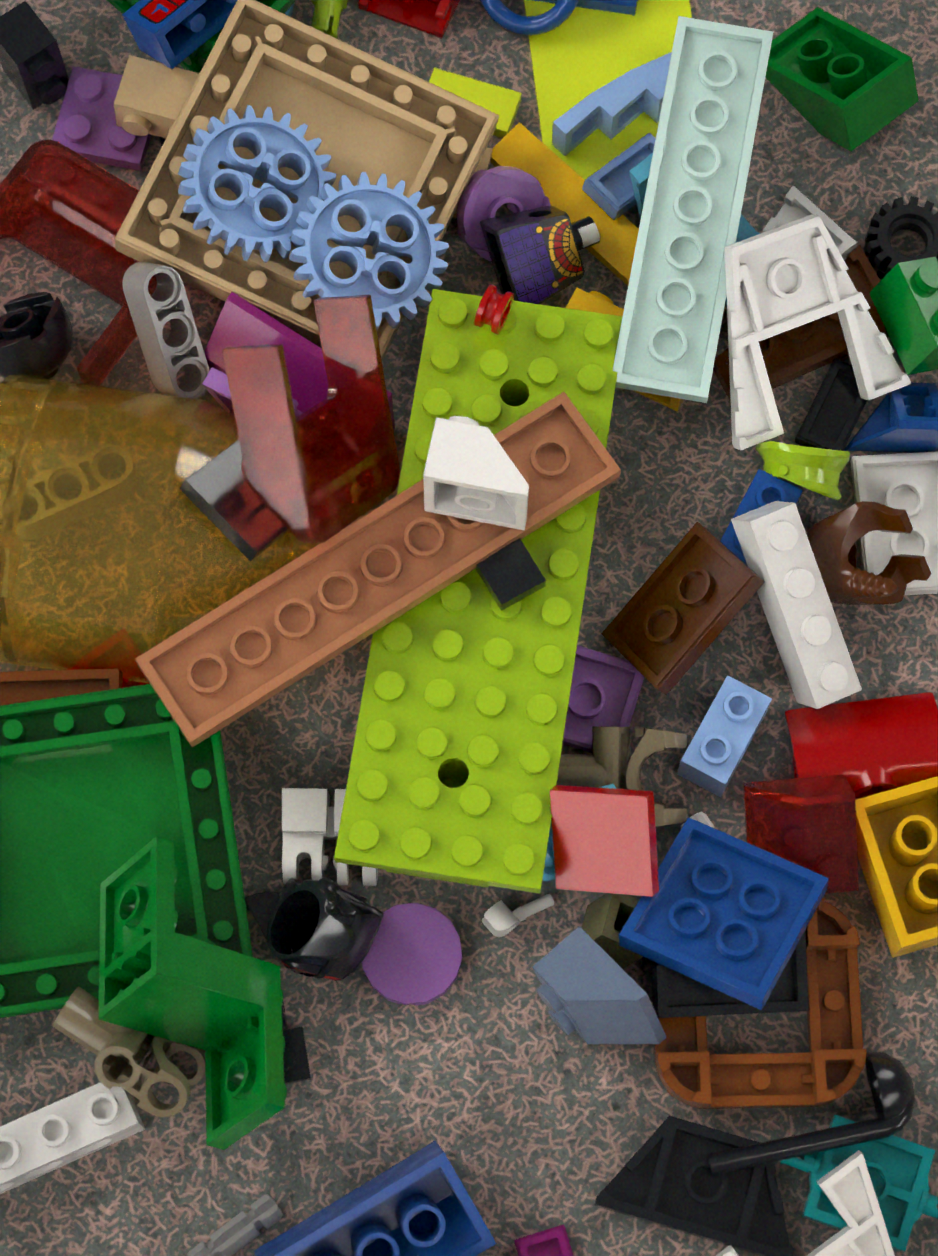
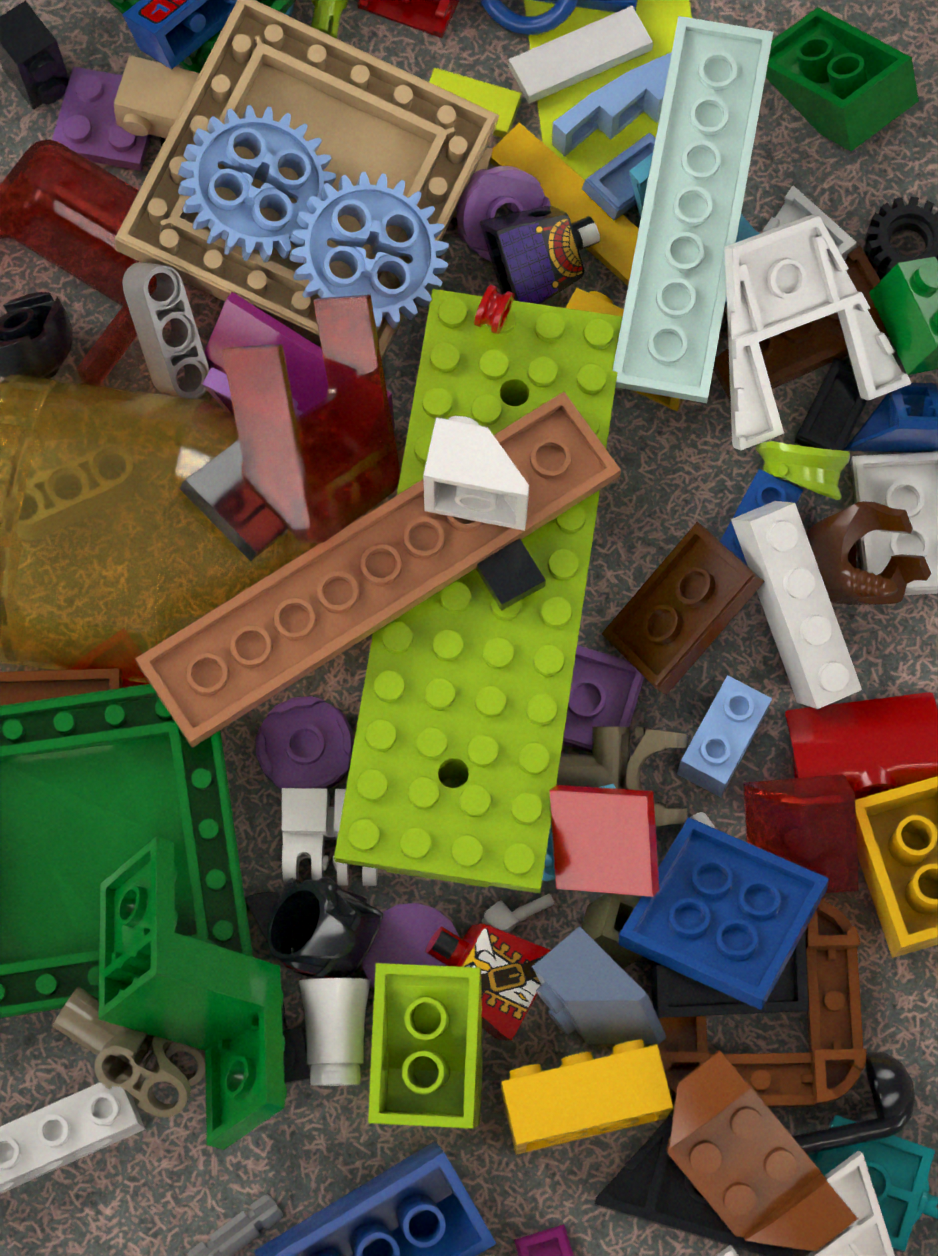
(309, 760): none -> medium lavender tile
(335, 1028): none -> white plant
(426, 1046): none -> lime slope
(506, 972): none -> torso
(580, 54): none -> white tile
(585, 1096): none -> yellow brick
(751, 1162): none -> dark orange piece

